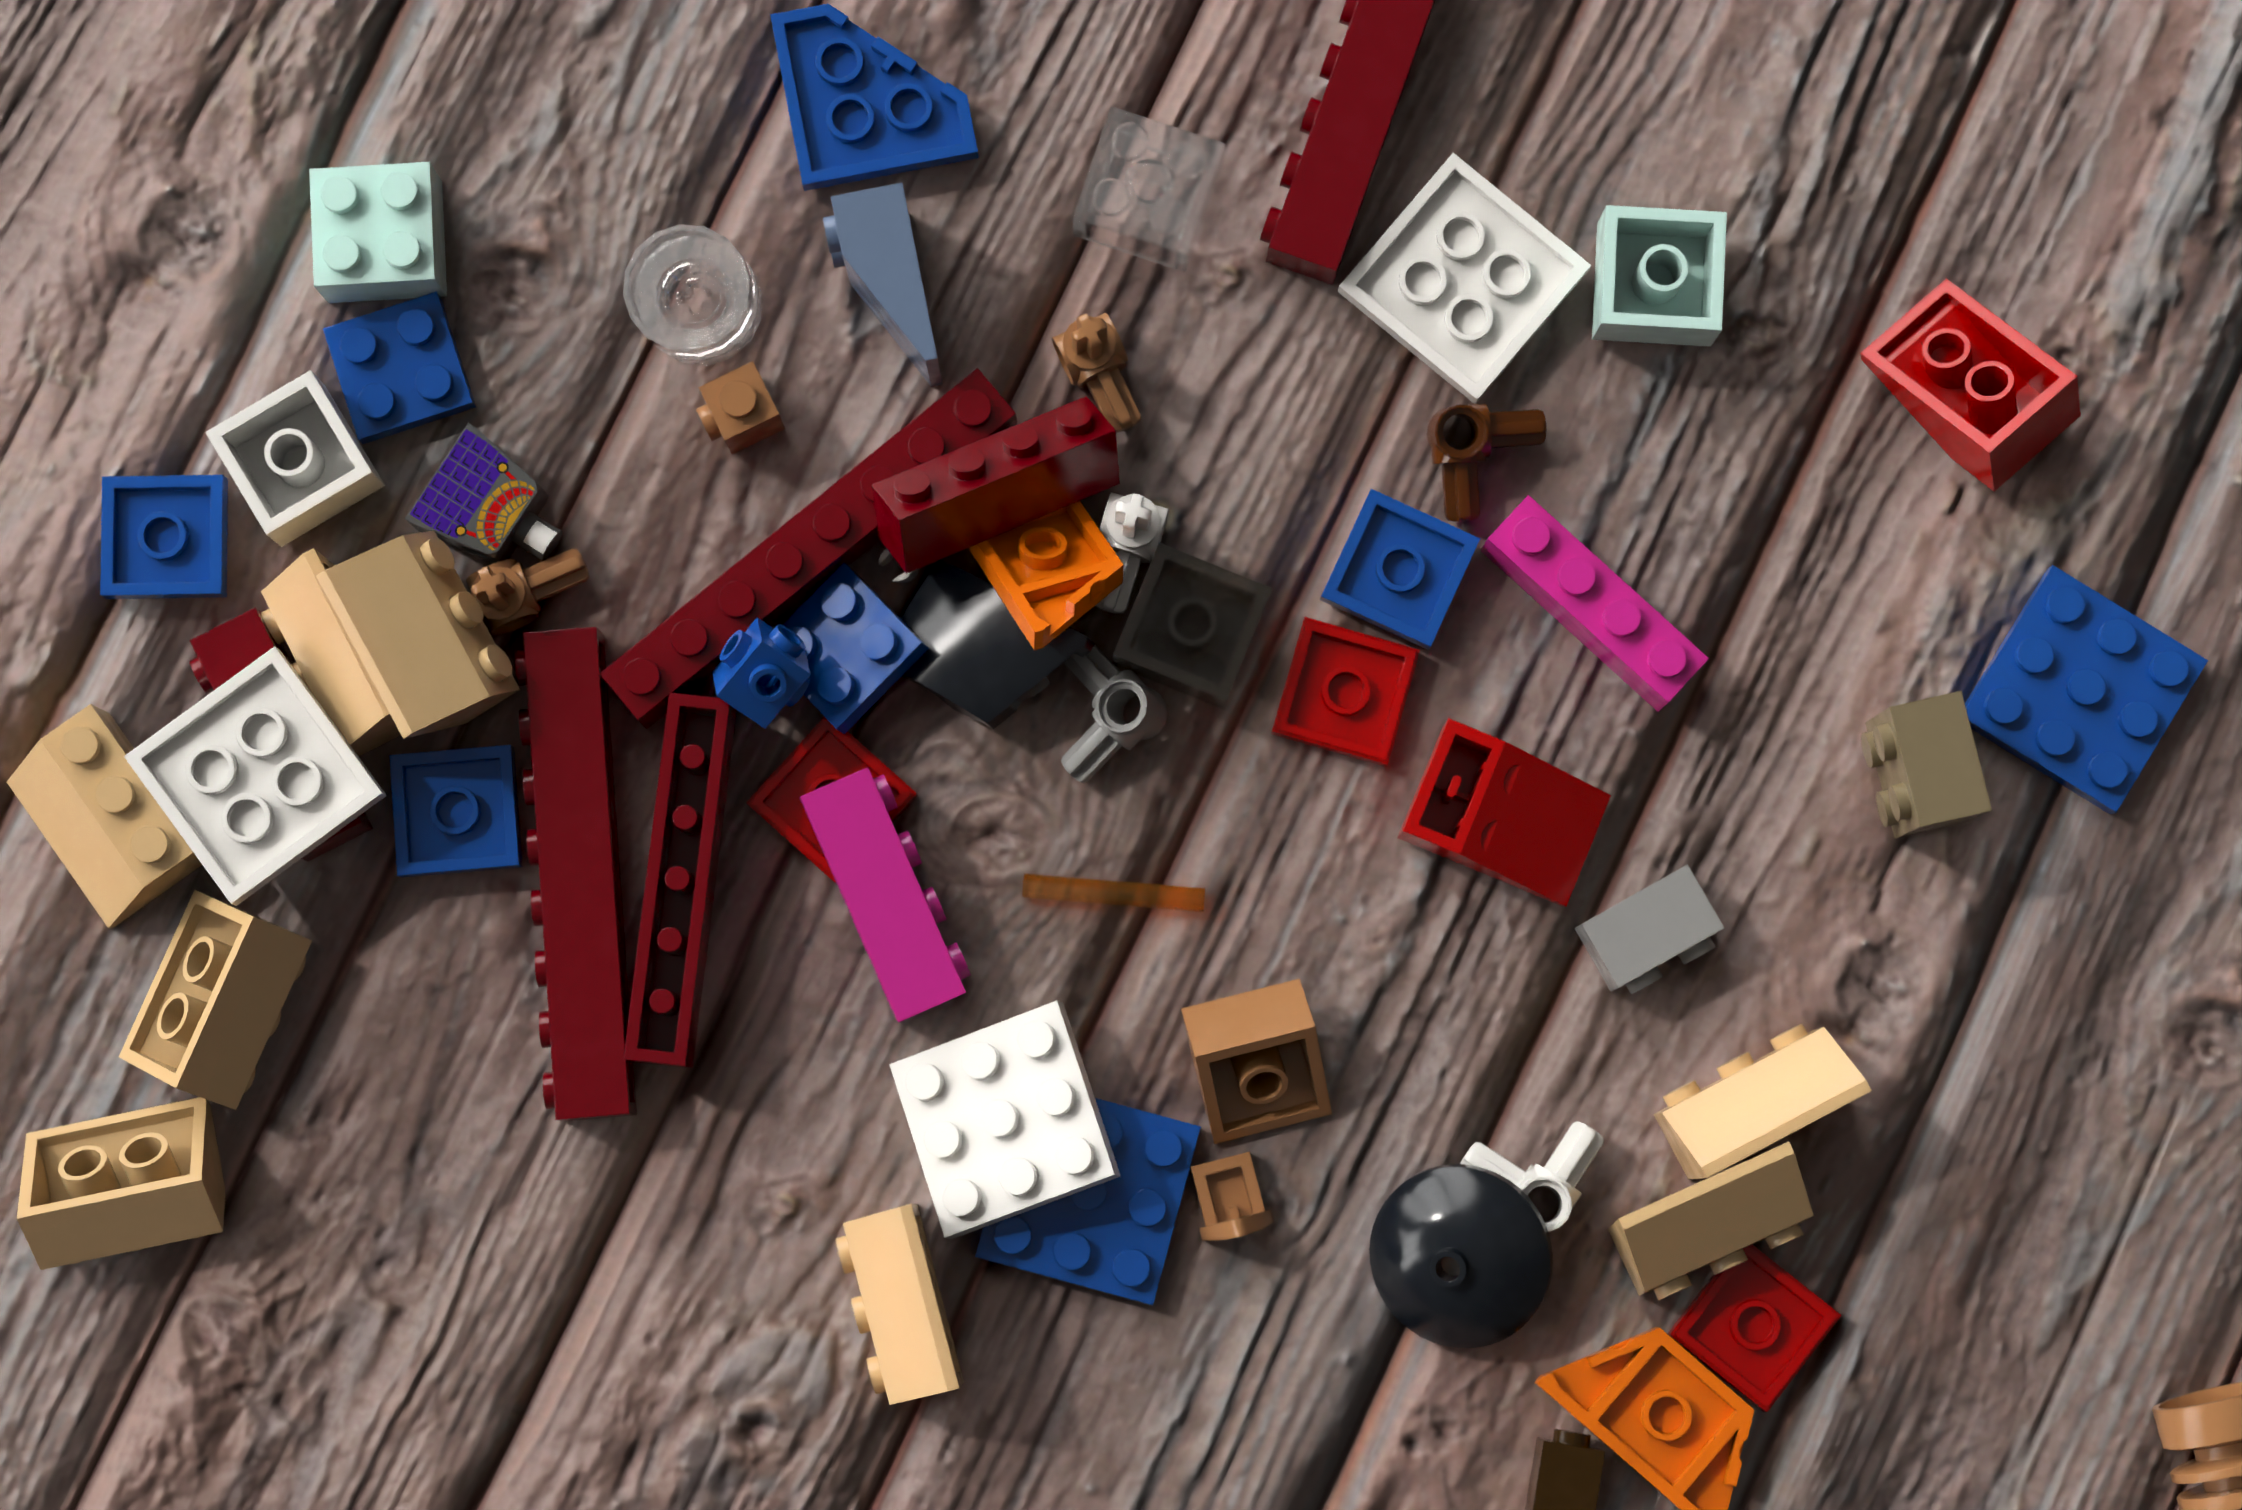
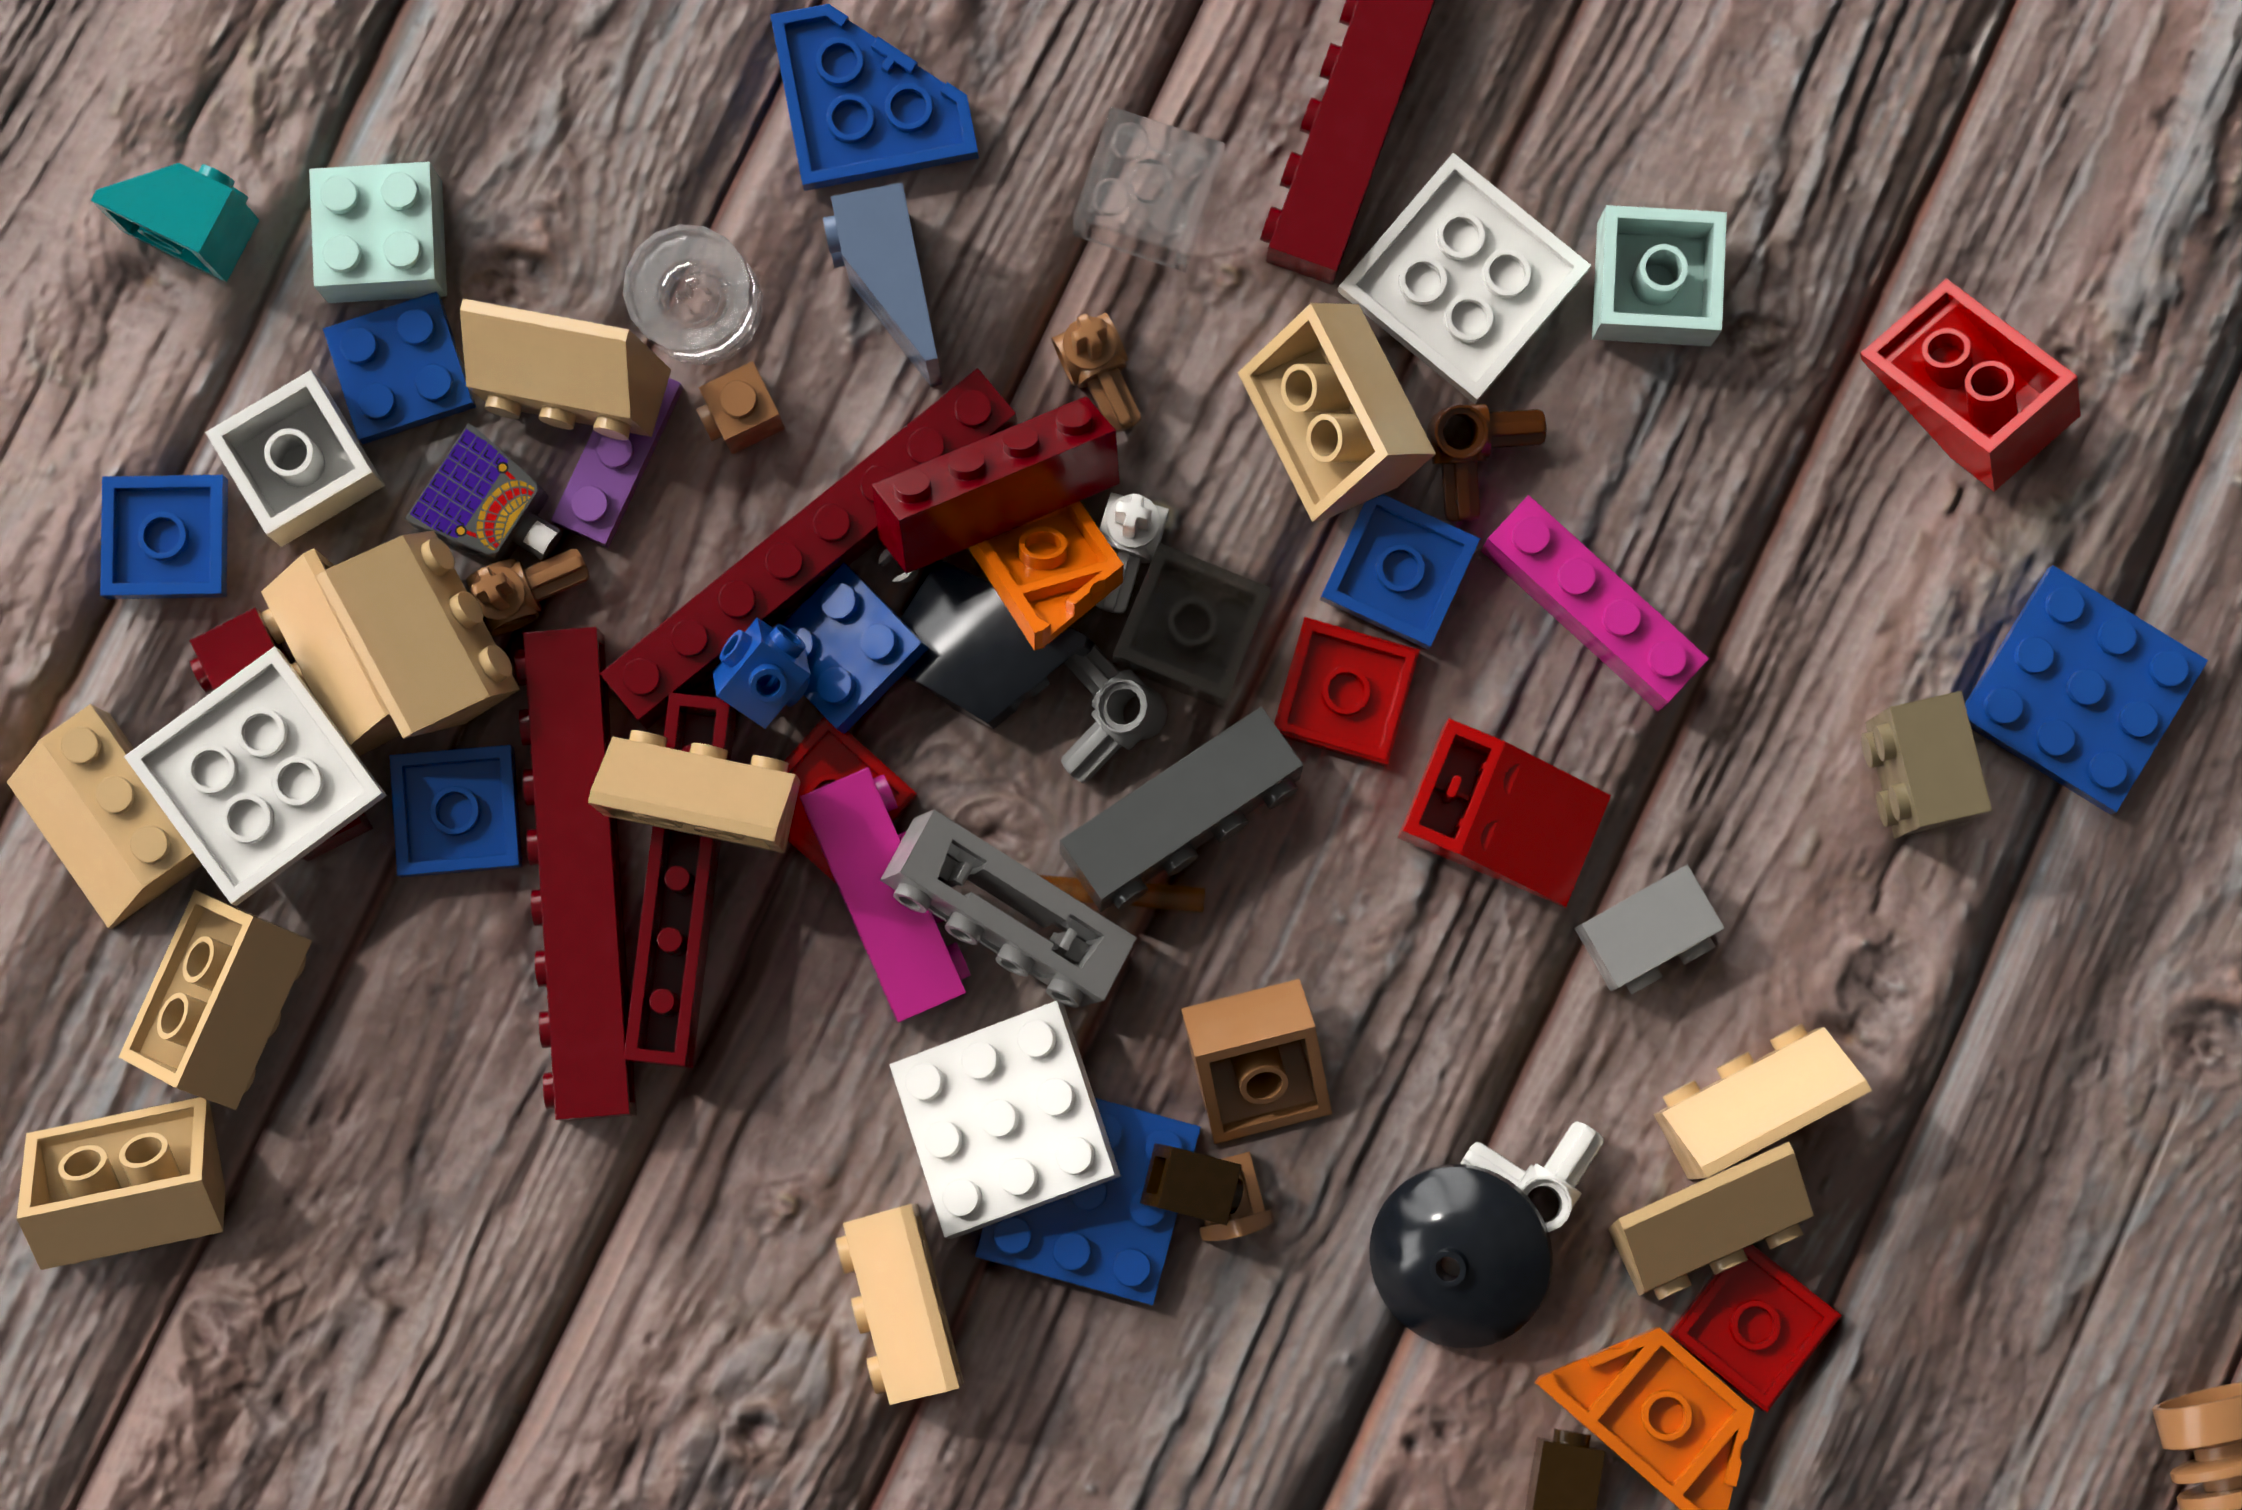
(184, 215): none -> teal slope
(561, 370): none -> tan slope
(608, 478): none -> medium lavender plate
(696, 791): none -> tan slope
(1073, 963): none -> light grey brick
(1182, 810): none -> dark grey brick
(1192, 1184): none -> dark brown brick
(1335, 410): none -> tan slope

